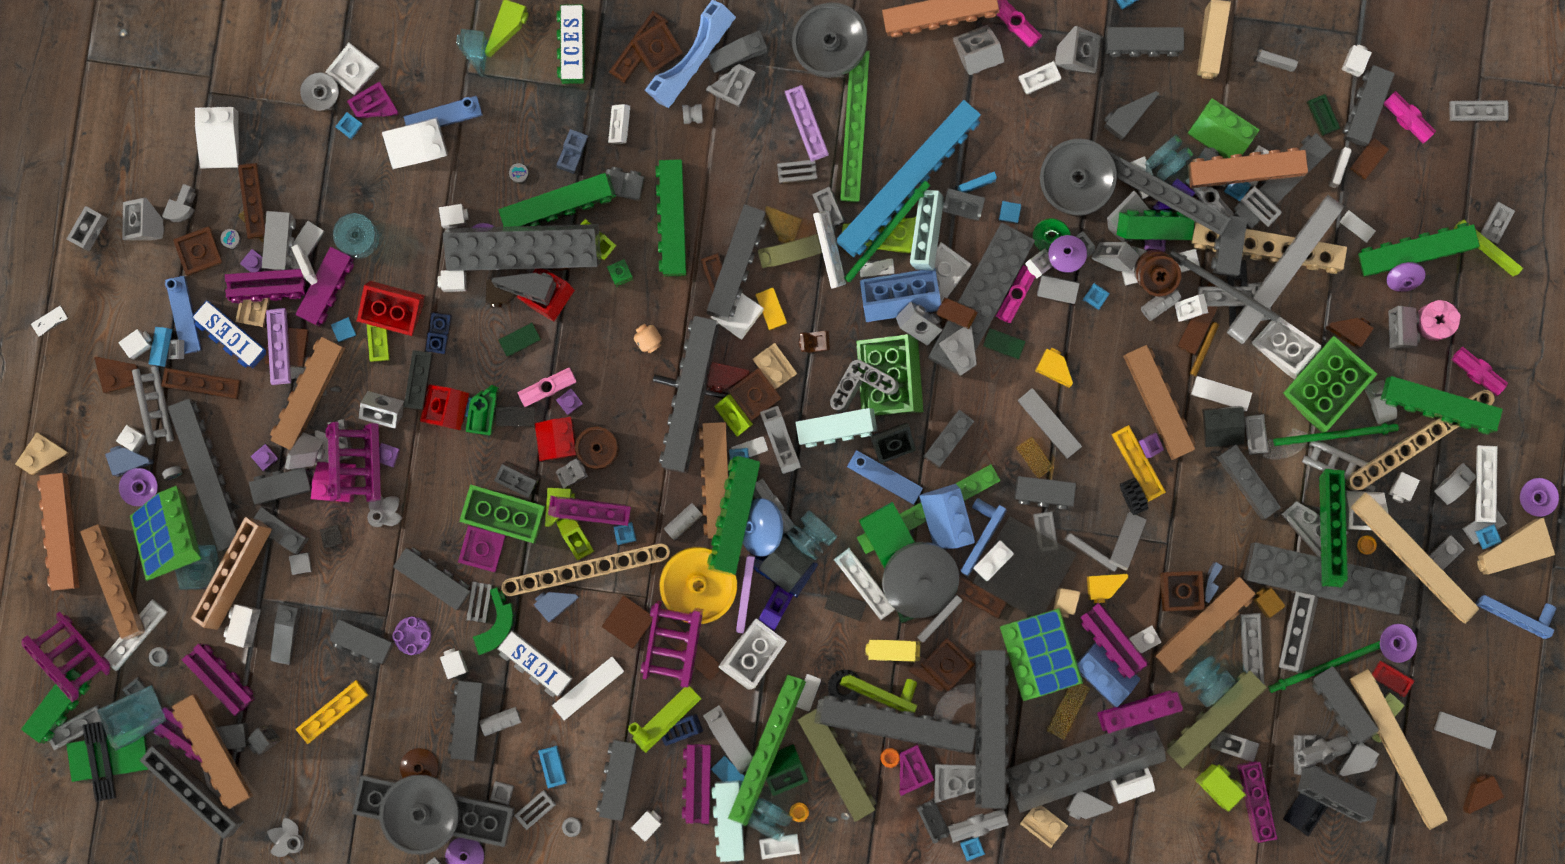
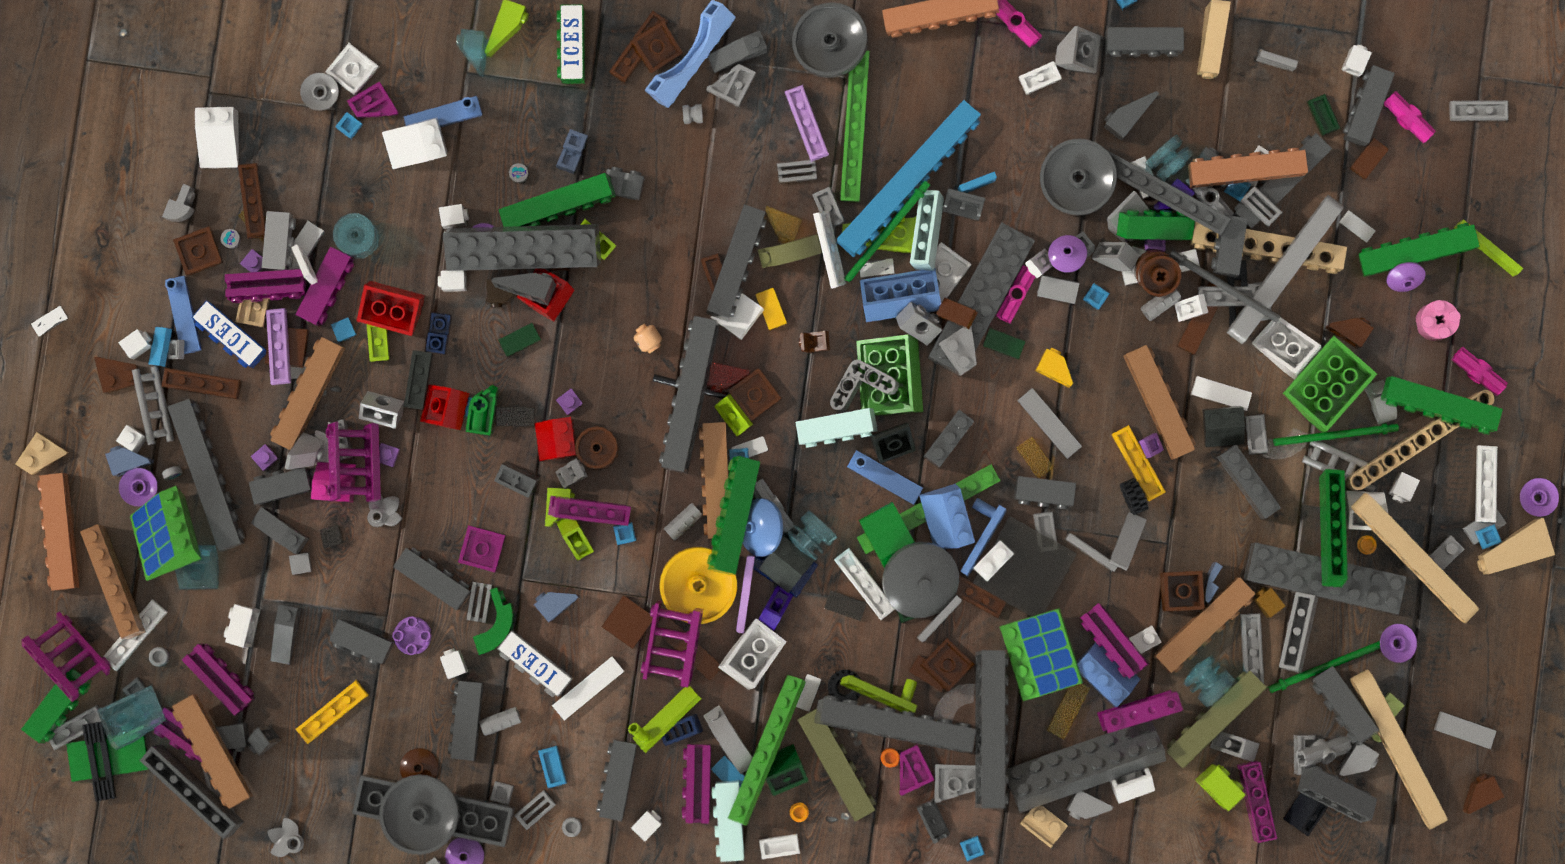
(87, 228): light grey brick -> none
(141, 221): light grey slope -> none
(231, 573): medium nougat brick -> none
(503, 514): bright green brick -> none
(535, 393): bright pink piece -> none
(576, 570): tan beam -> none
(619, 124): white plate -> none
(620, 273): green brick -> none
(672, 218): green brick -> none
(769, 816): clear light blue wheel -> none
(774, 366): tan plate -> none
(780, 439): light grey arch -> none
(893, 650): light yellow window -> none
(978, 825): light grey piece -> none
(979, 49): light grey slope -> none
(1009, 212): dark azure tile -> none
(1042, 229): green dish -> none
(1066, 601): tan slope -> none
(1104, 586): yellow slope -> none
(1204, 349): pearl gold bar -> none
(1223, 130): bright green slope -> none
(1306, 525): light grey wing -> none
(1340, 167): white tile -> none
(1392, 679): red tile -> none
(1403, 327): light grey slope -> none
(1455, 484): light grey brick -> none
(1497, 222): light grey plate -> none
(1539, 628): medium blue piece -> none

